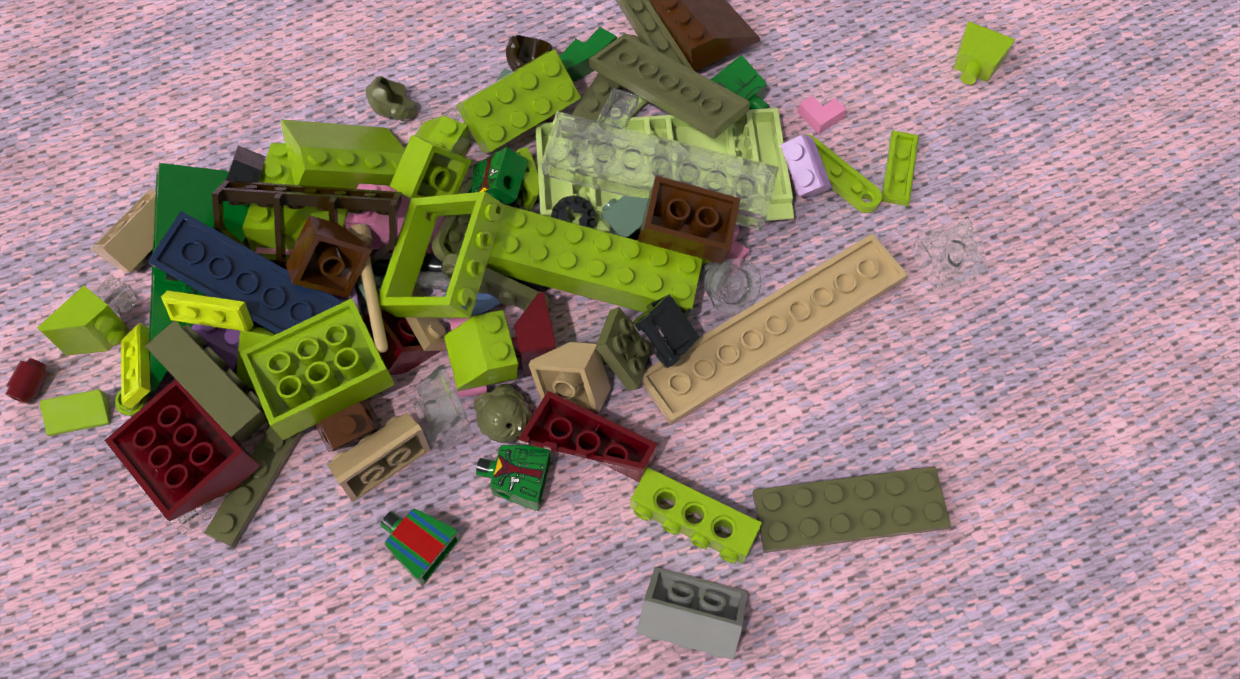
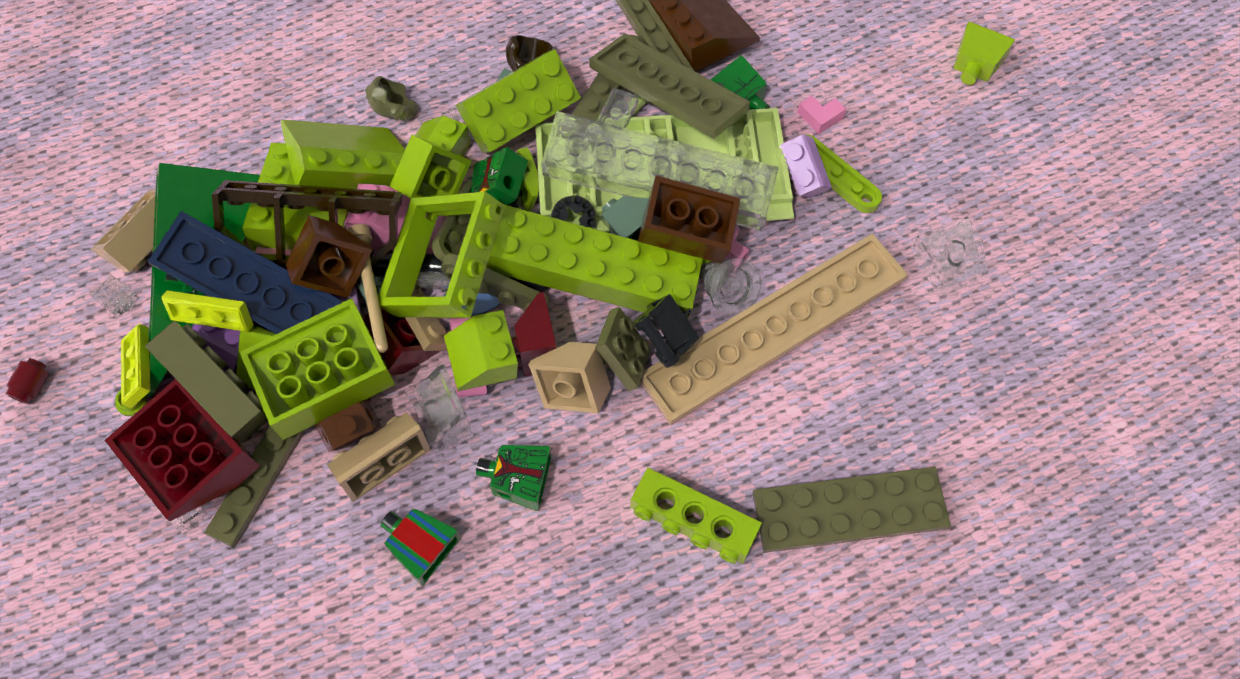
(75, 412): lime slope -> none
(84, 325): lime slope -> none
(245, 166): black slope -> none
(498, 409): olive hair -> none
(577, 54): green slope -> none
(582, 433): dark red wedge -> none
(693, 613): light grey slope -> none
(899, 168): lime tile -> none

